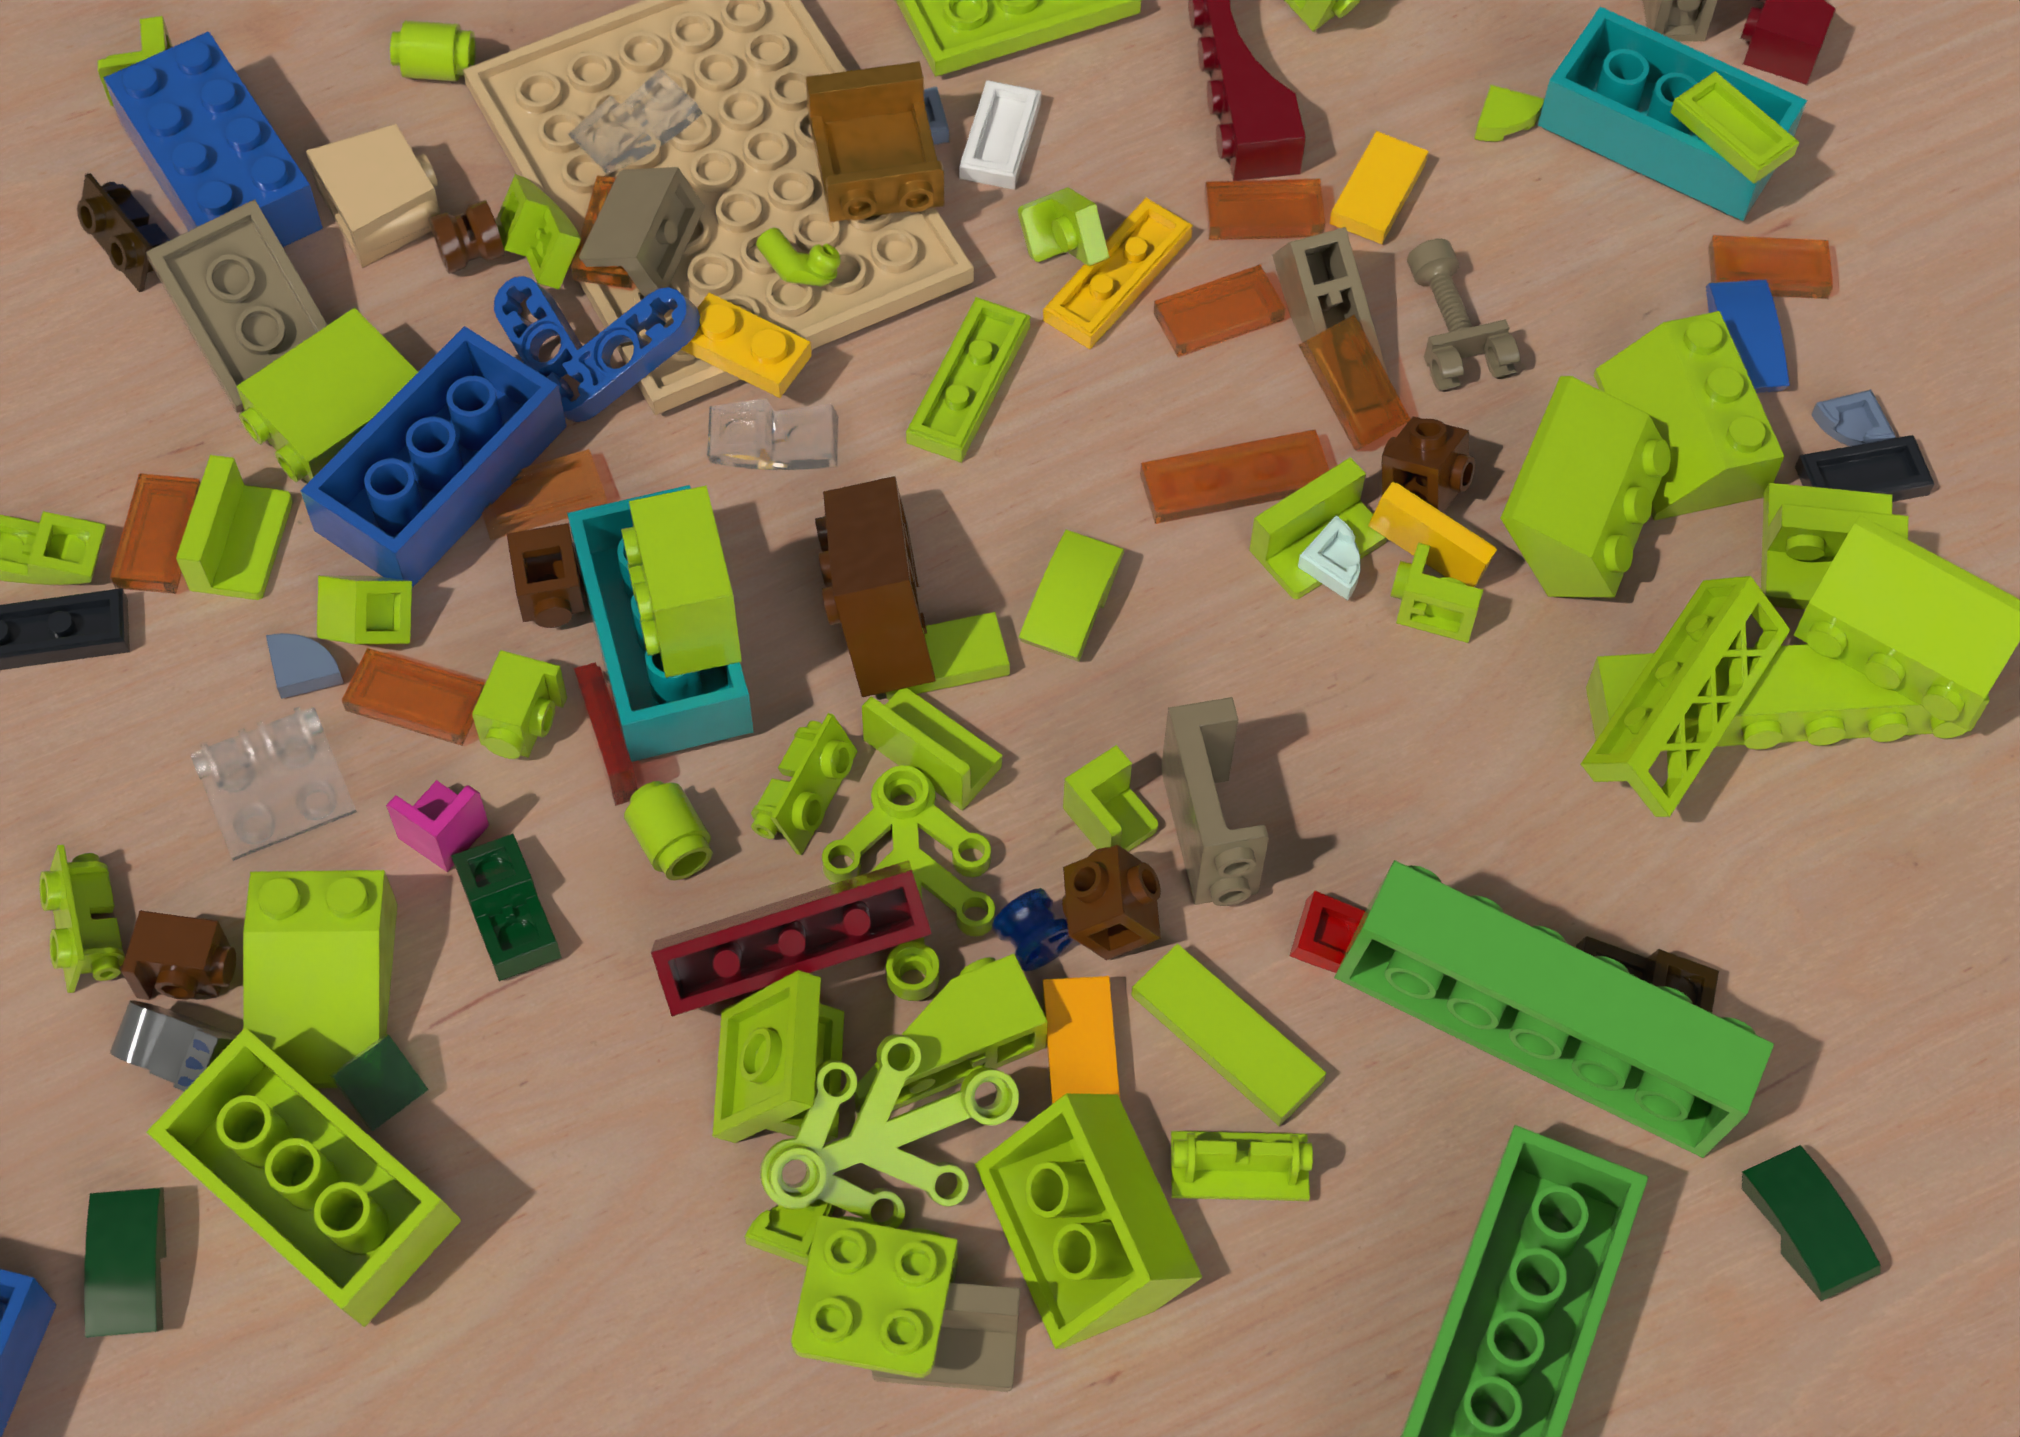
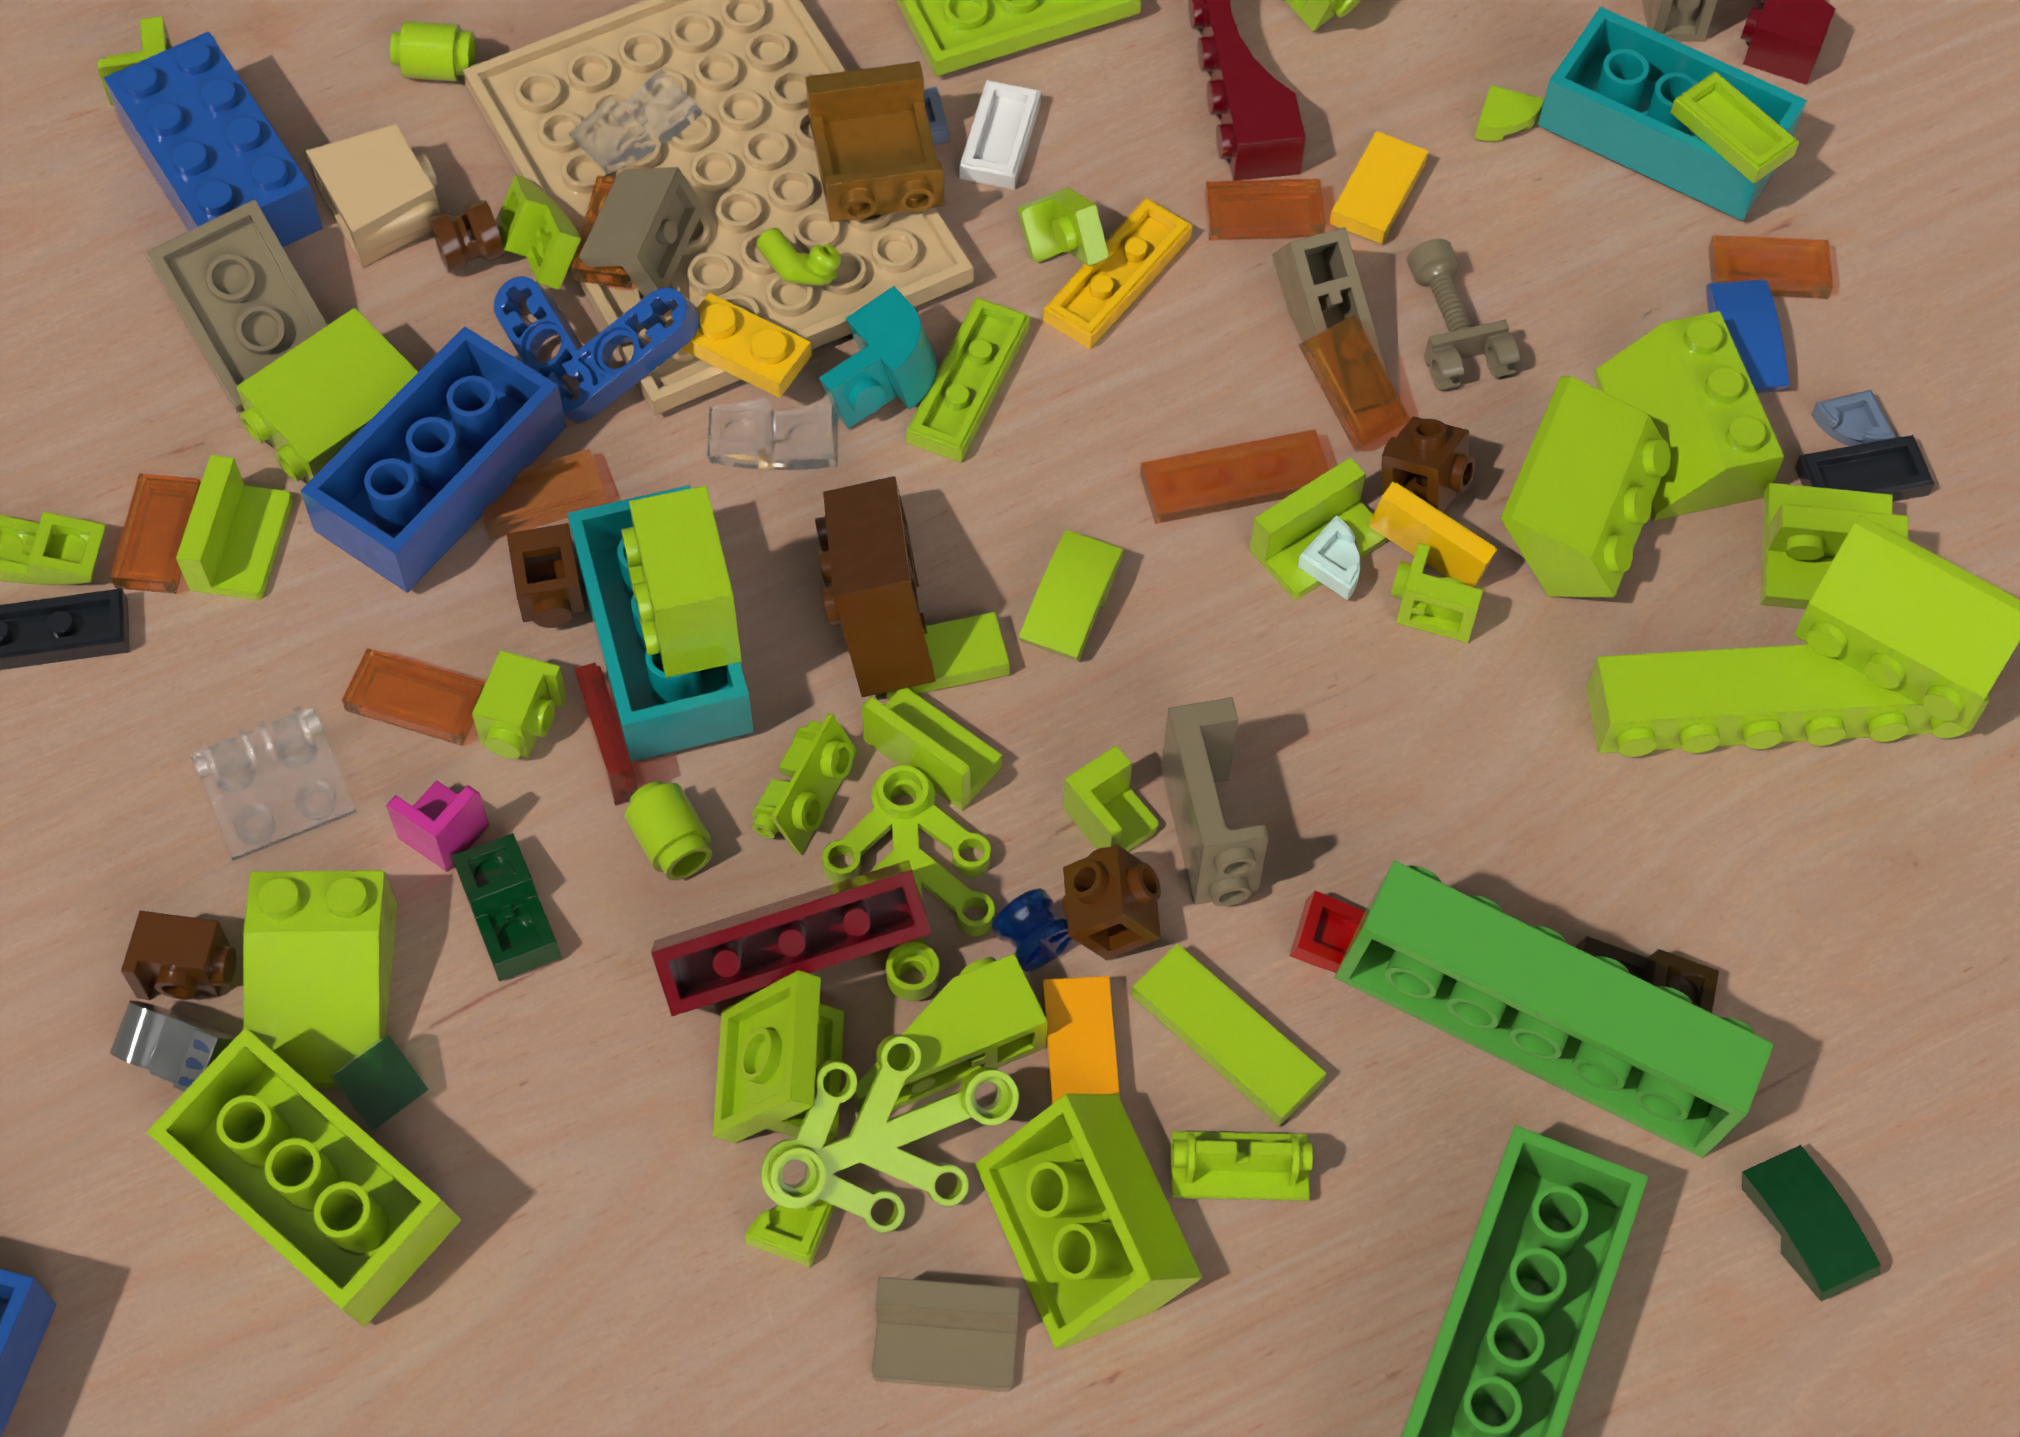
(78, 942): lime hinge -> none
(119, 227): dark brown hinge -> none
(124, 1262): dark green slope -> none
(301, 665): sand blue tile -> none
(364, 609): lime panel -> none
(874, 1296): lime bracket -> none
(891, 360): none -> teal brick
(1219, 310): clear orange tile -> none
(1684, 675): lime fence -> none

